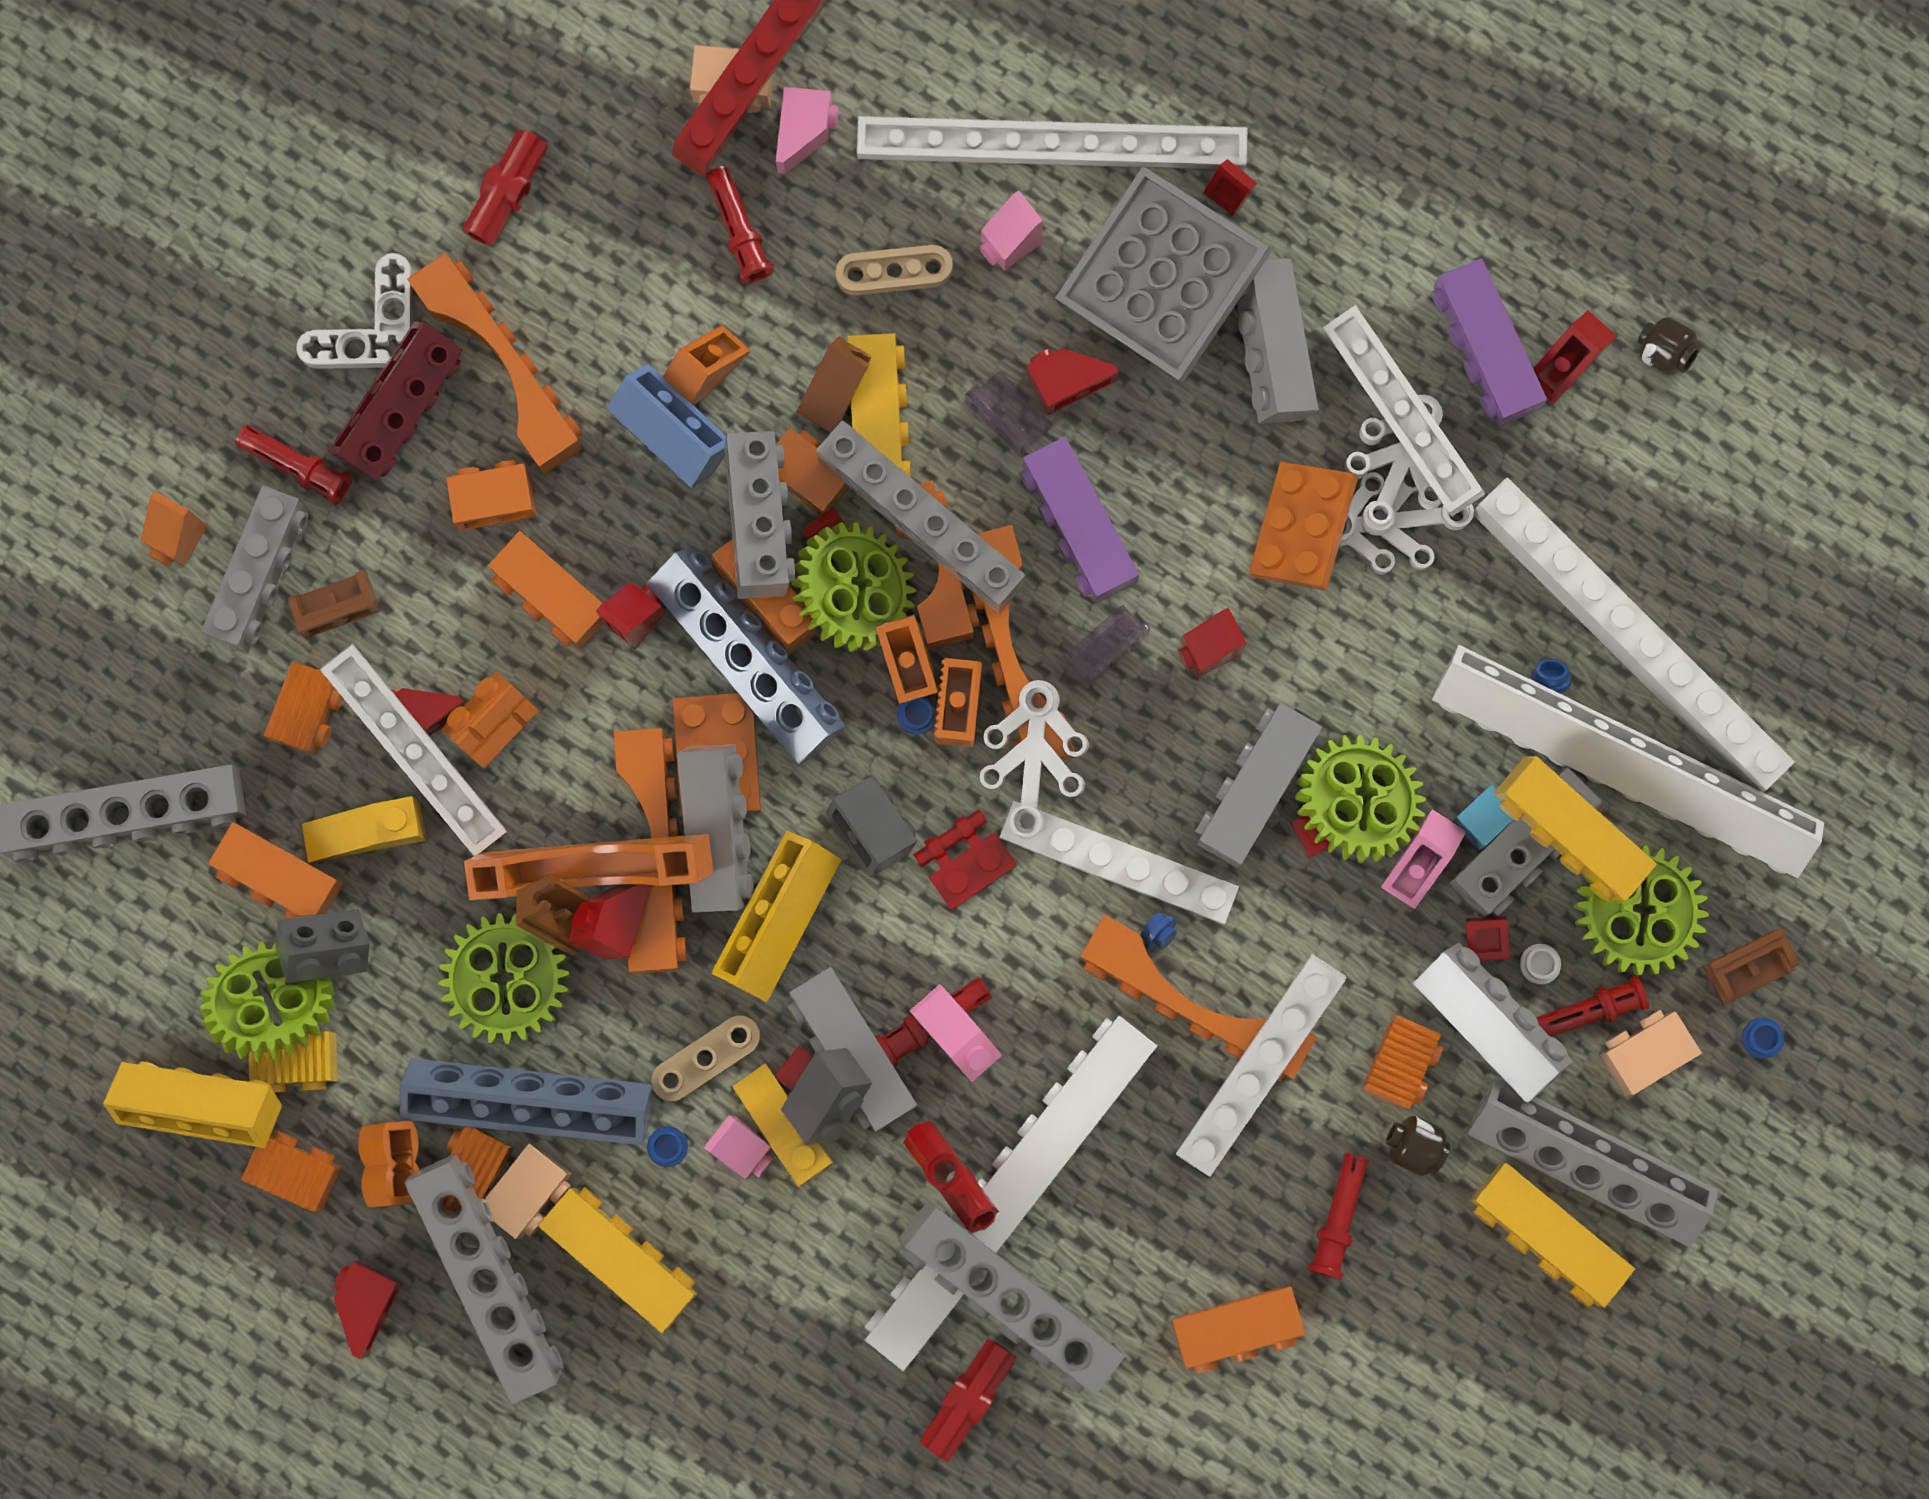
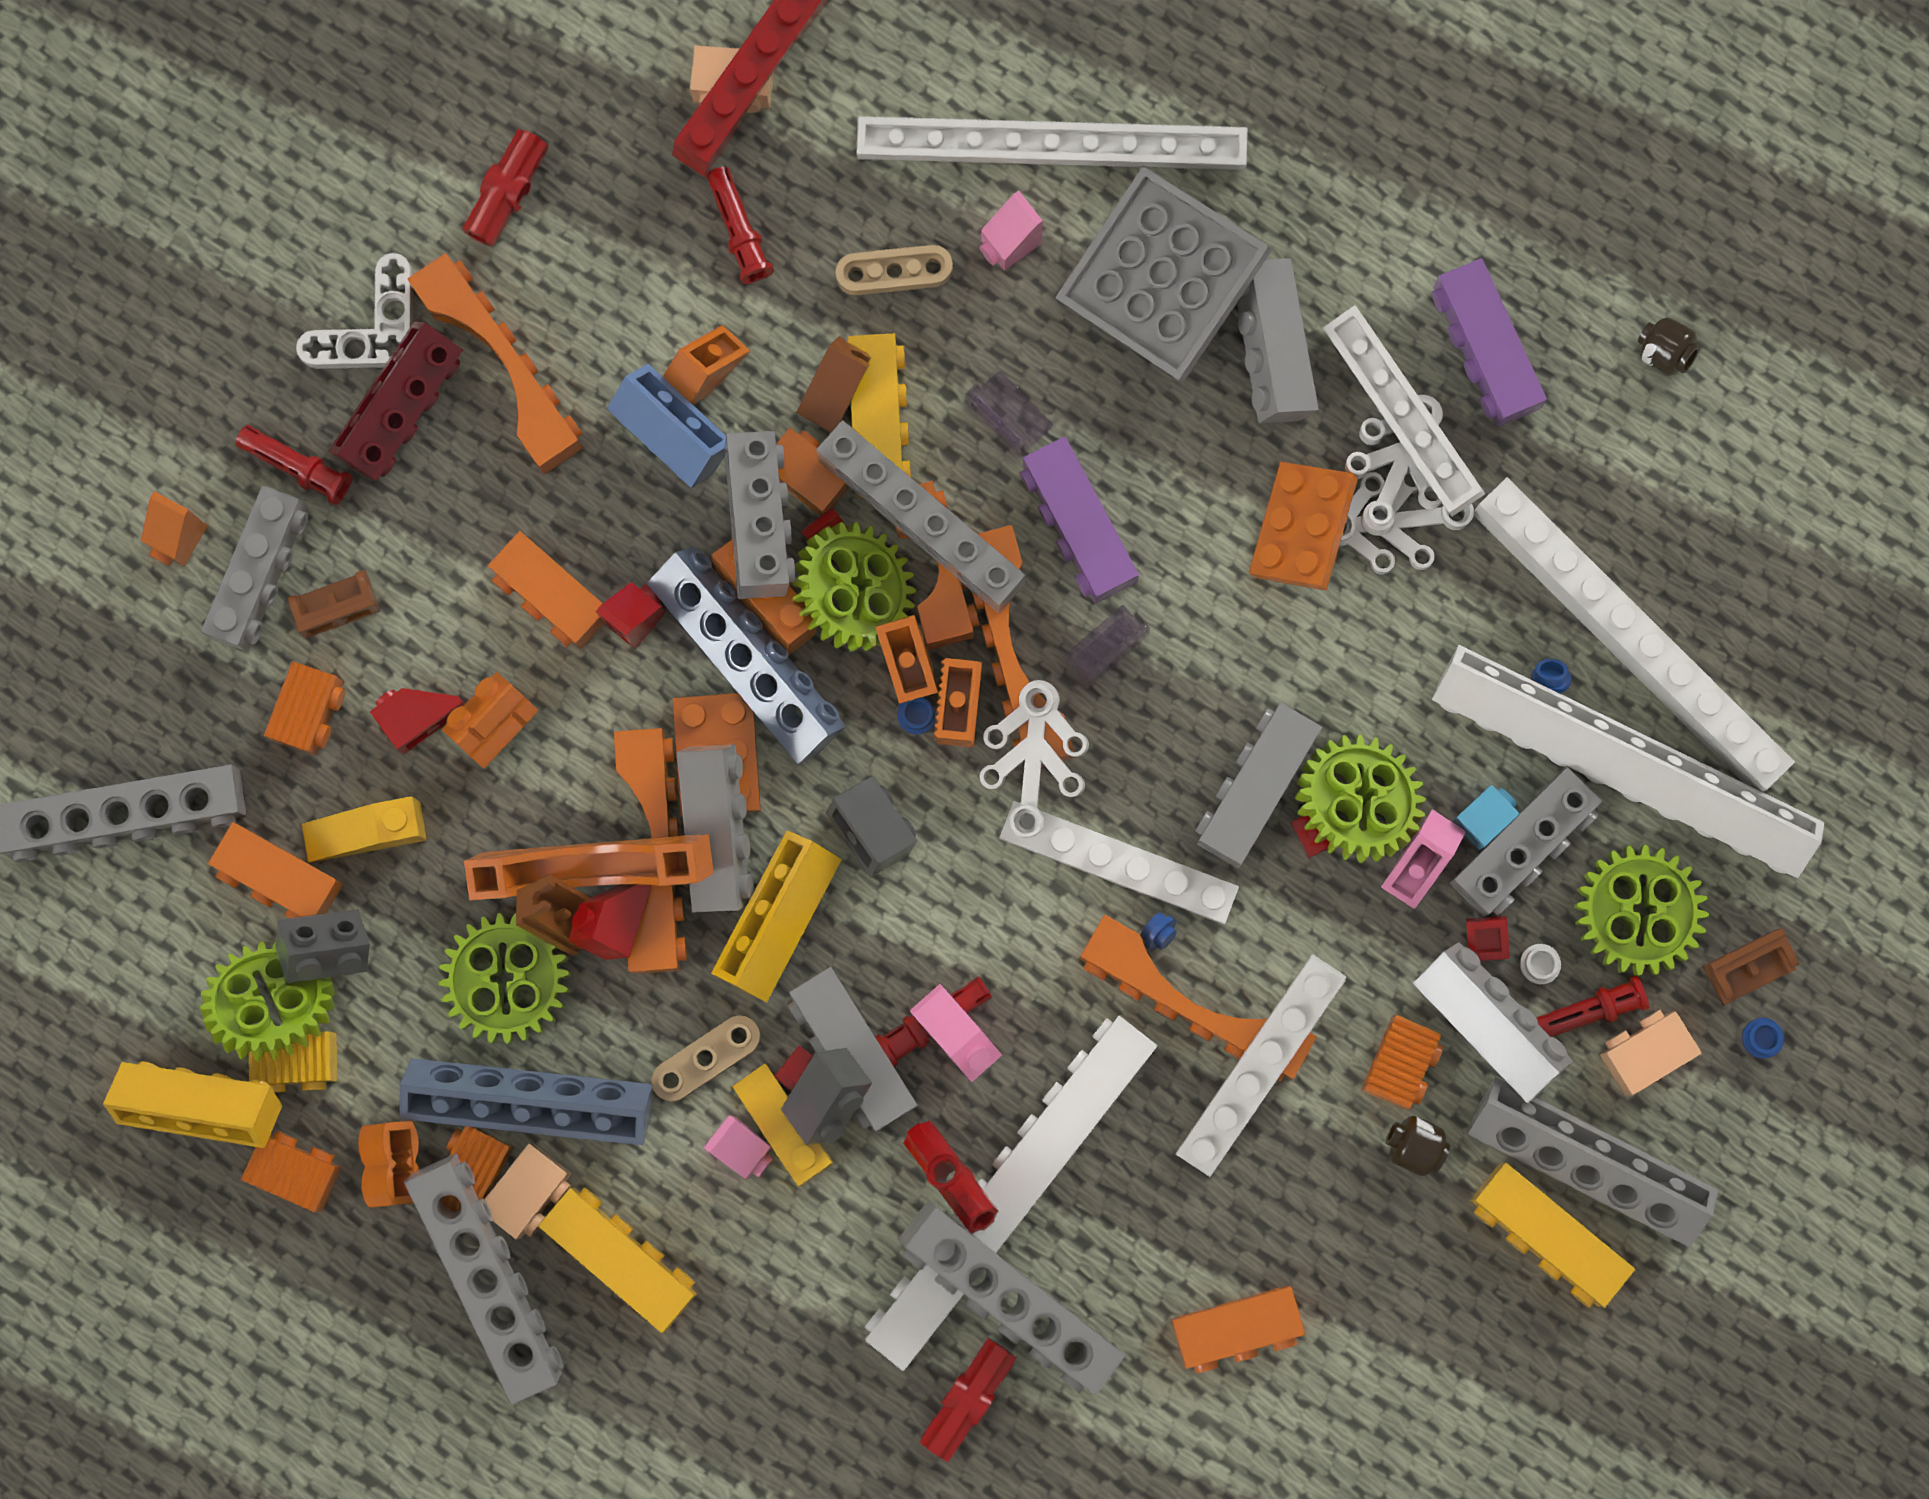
(363, 1304): red slope -> none
(413, 749): white plate -> none
(491, 495): orange brick -> none
(667, 1146): blue plate -> none
(804, 125): bright pink slope -> none
(973, 869): red plate -> none
(1067, 377): red slope -> none
(1212, 643): red slope -> none
(1230, 187): red plate -> none
(1334, 1236): red pin -> none
(1572, 355): red slope -> none
(1574, 829): yellow brick -> none

